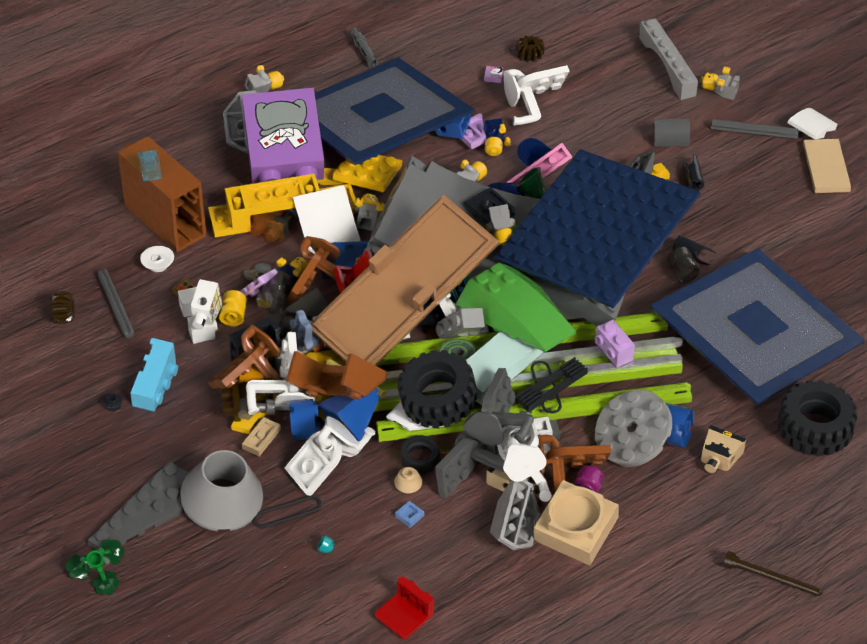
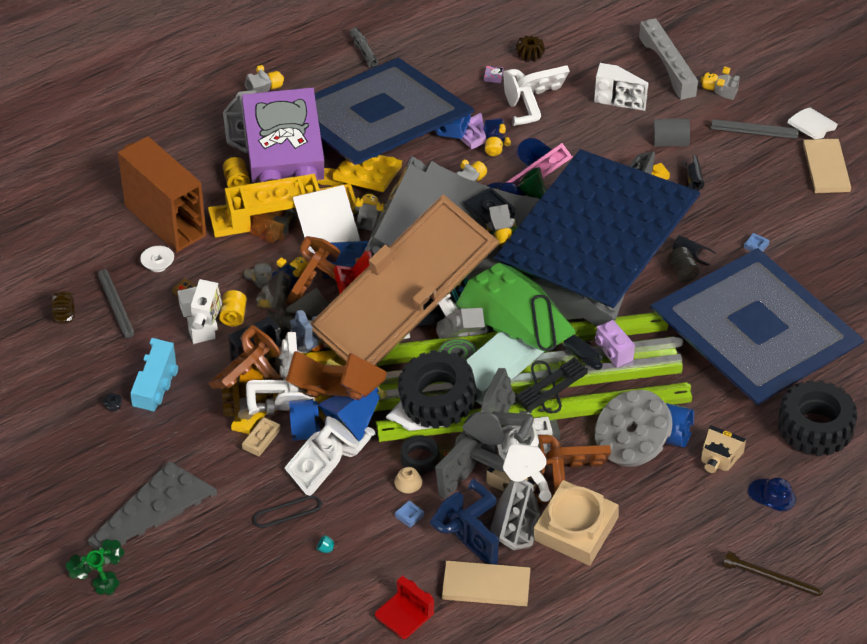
(149, 165): clear light blue brick -> none
(219, 506): light grey cone -> none
(235, 172): none -> yellow wheel
(253, 288): lavender wing -> none
(470, 531): none -> dark blue plate
(486, 583): none -> tan tile
(551, 319): none -> black piece
(583, 351): none -> black piece
(590, 478): magenta head -> none
(620, 88): none -> white slope
(756, 241): none -> medium blue tile
(773, 493): none -> clear blue piece

